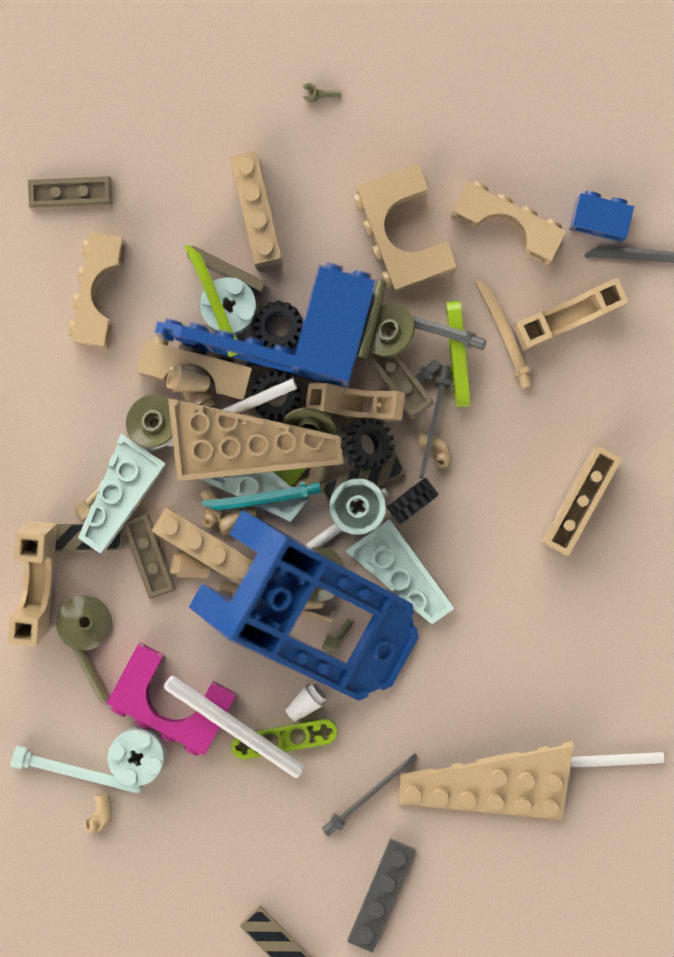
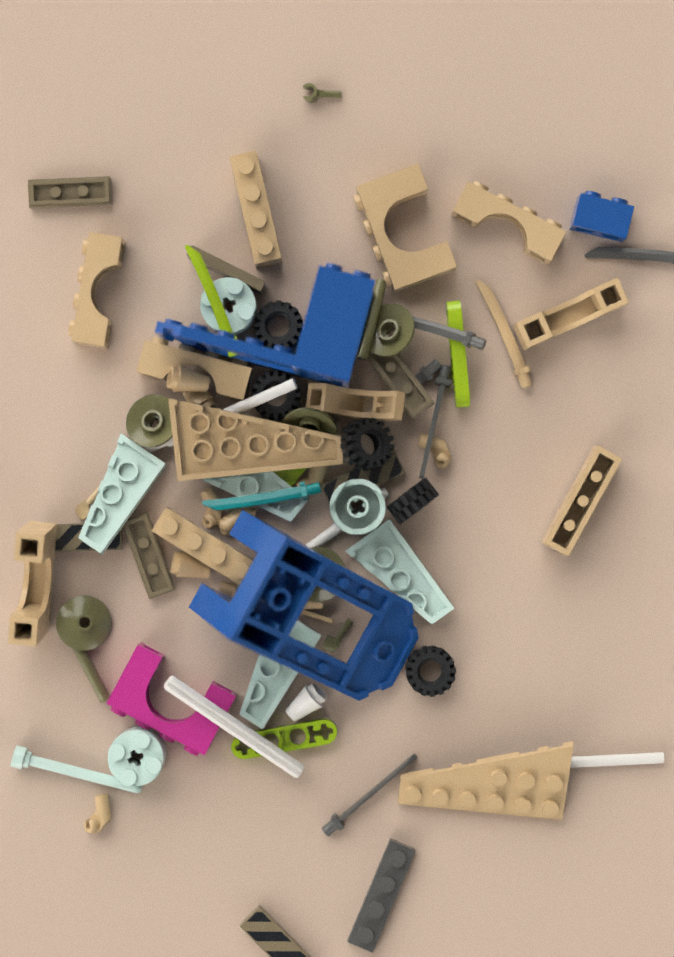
(272, 680): none -> light aqua wing
(435, 687): none -> black tyre

